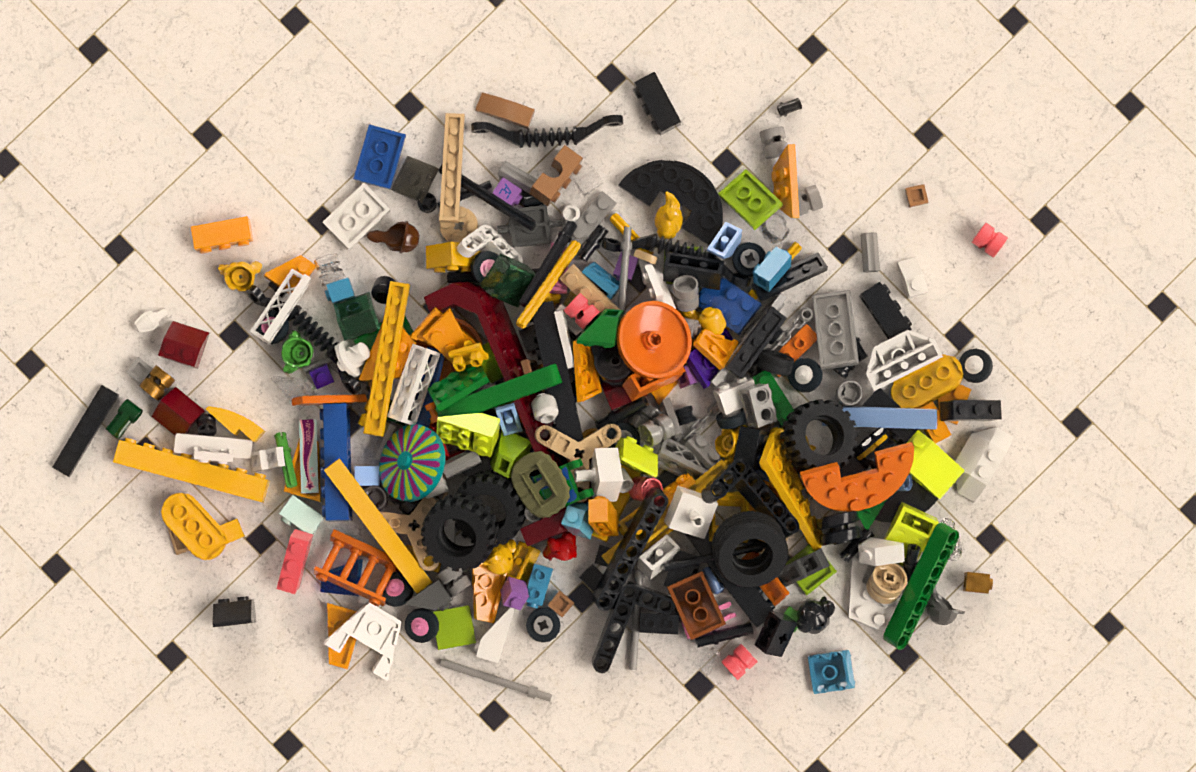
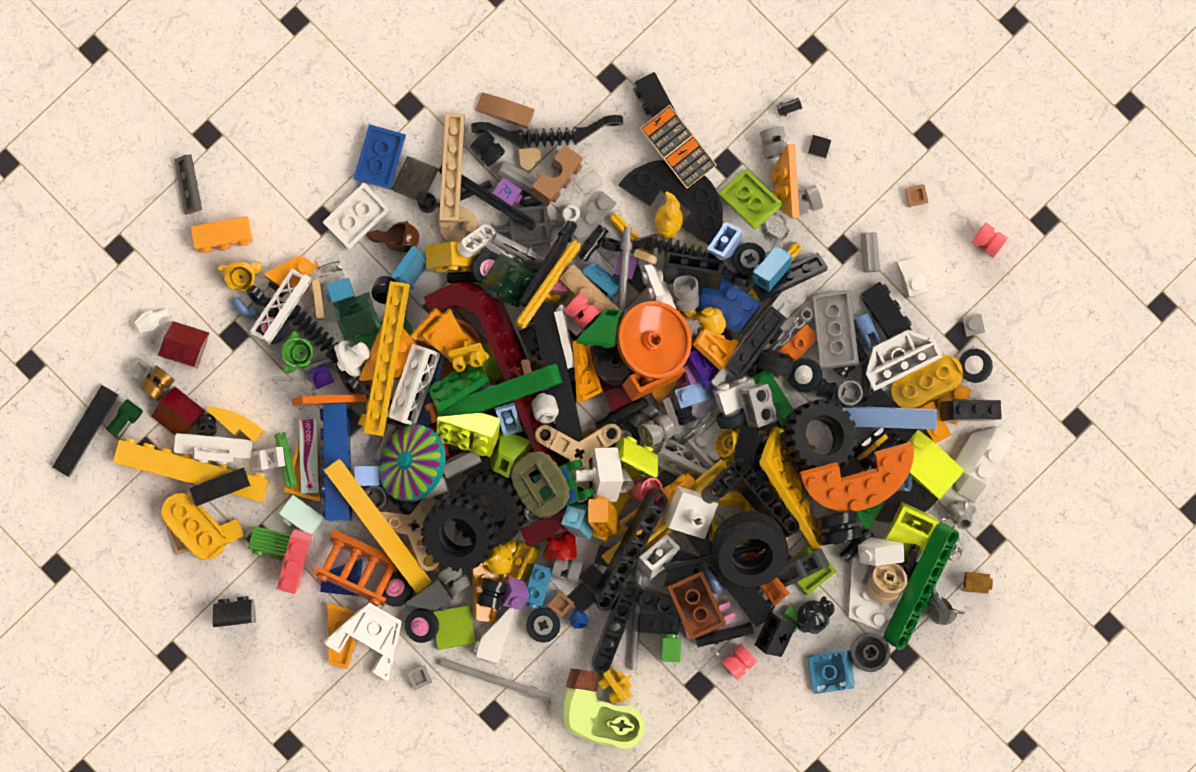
(188, 184): none -> dark grey plate
(220, 487): none -> black plate
(243, 310): none -> medium blue arm
(269, 541): none -> bright green brick
(318, 308): none -> tan plate
(410, 267): none -> dark azure slope
(419, 677): none -> light grey plate
(489, 151): none -> black wheel
(491, 593): none -> black wheel
(526, 254): none -> light grey pin
(529, 157): none -> tan tile
(567, 569): none -> light grey wheel
(578, 619): none -> blue plate
(598, 719): none -> yellowish green piece
(619, 684): none -> yellow hips
(671, 648): none -> bright green brick
(678, 146): none -> tile
(693, 395): none -> light blue slope
(819, 146): none -> black tile
(826, 389): none -> black wheel
(860, 658): none -> dark grey brick
(865, 327): none -> medium blue hinge
(865, 384): none -> black tile
(961, 514): none -> light grey rock
(973, 325): none -> light grey plate

